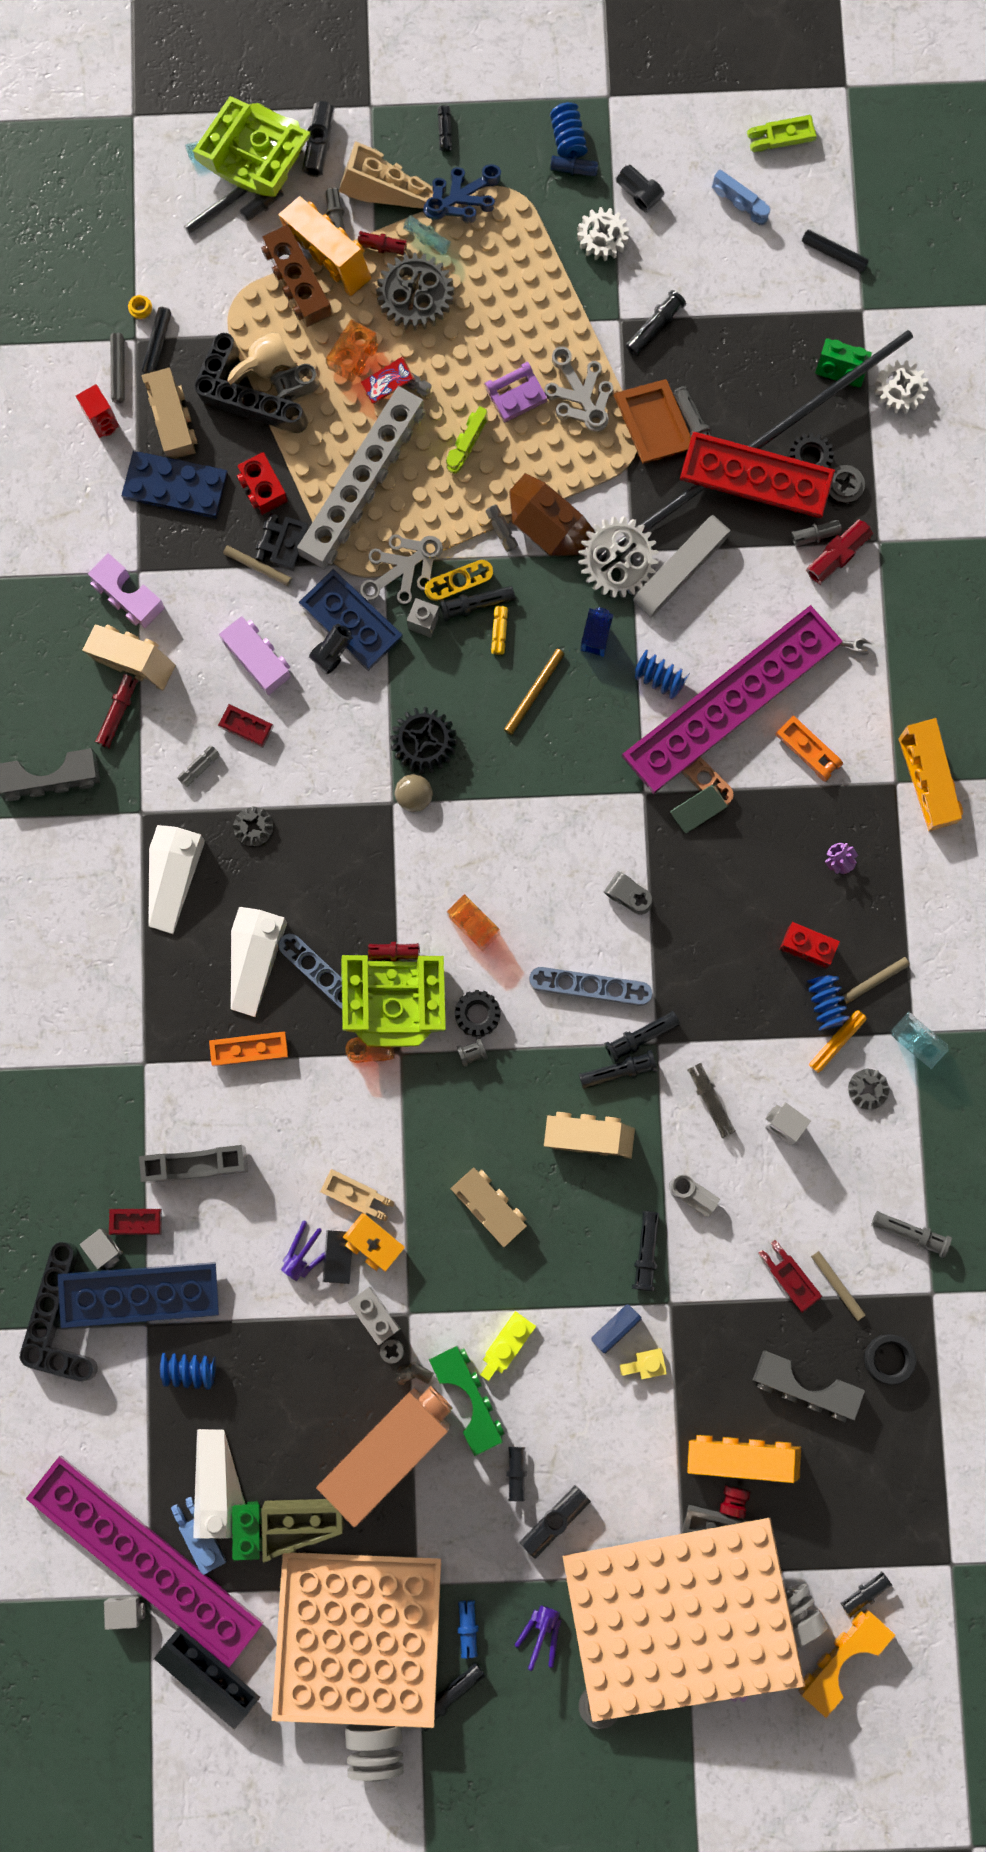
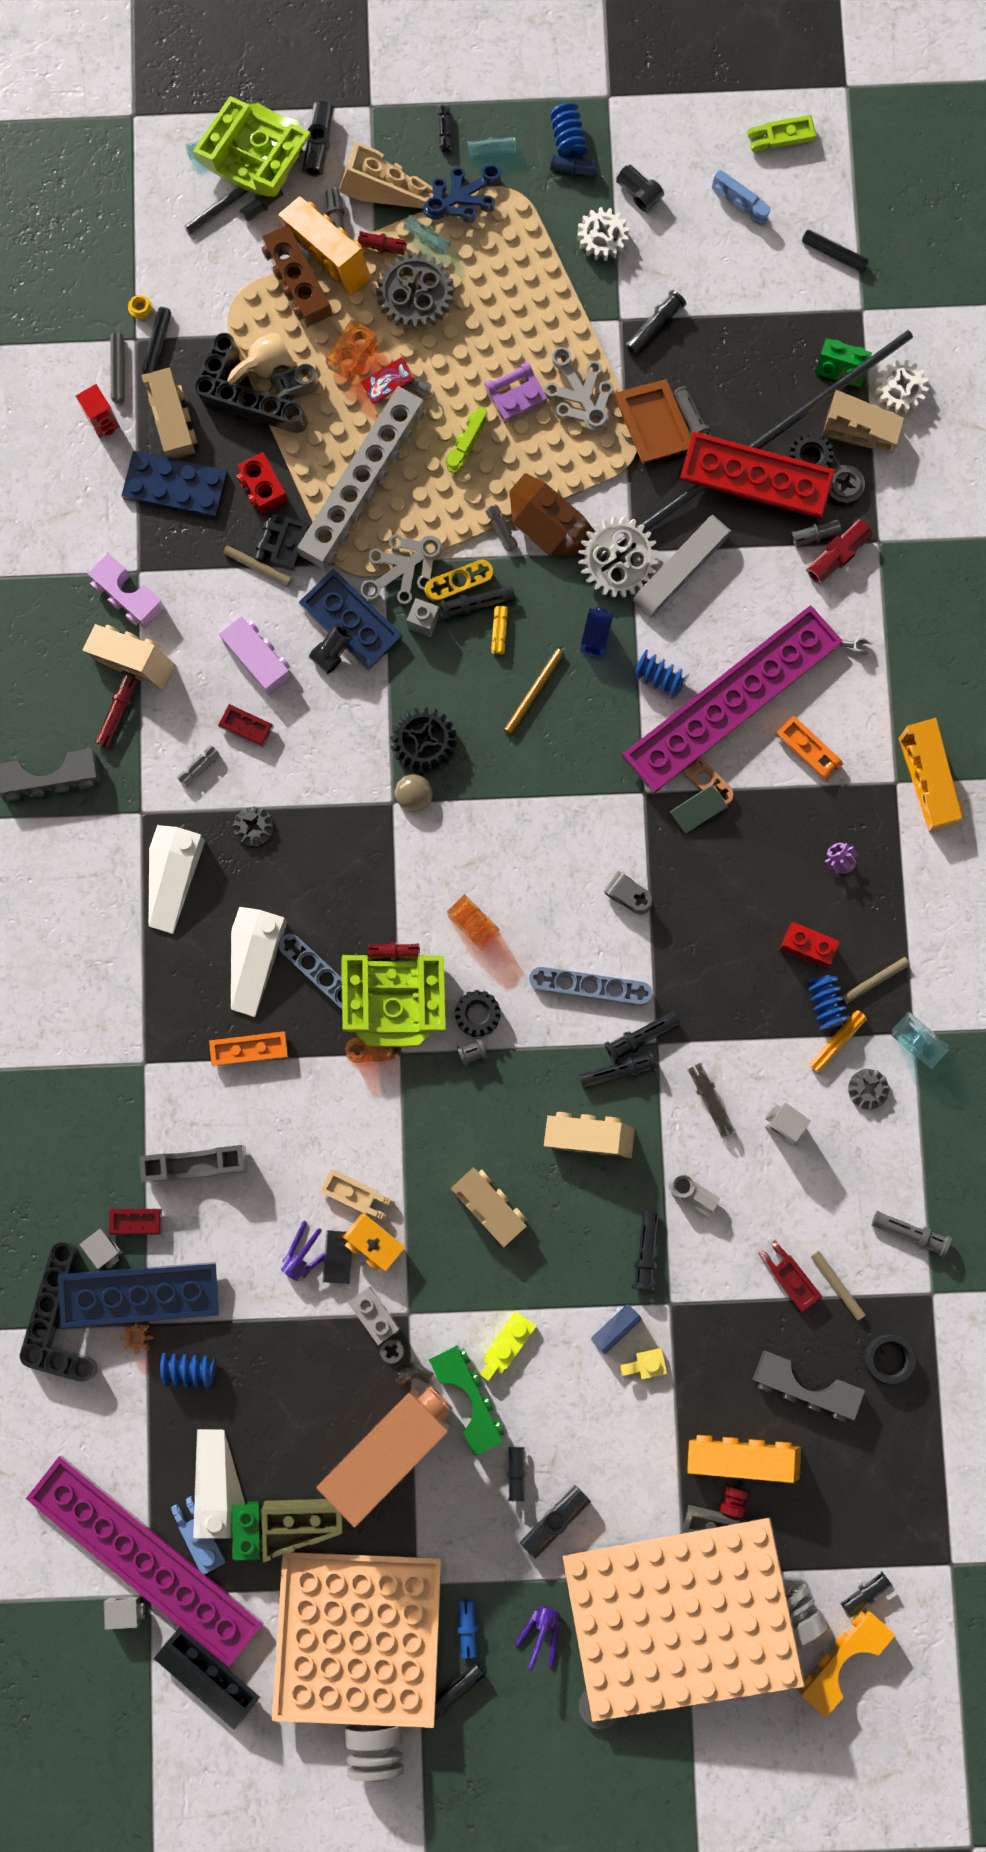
(130, 1337): none -> clear orange gear
(492, 146): none -> clear light blue pin
(862, 423): none -> tan wedge

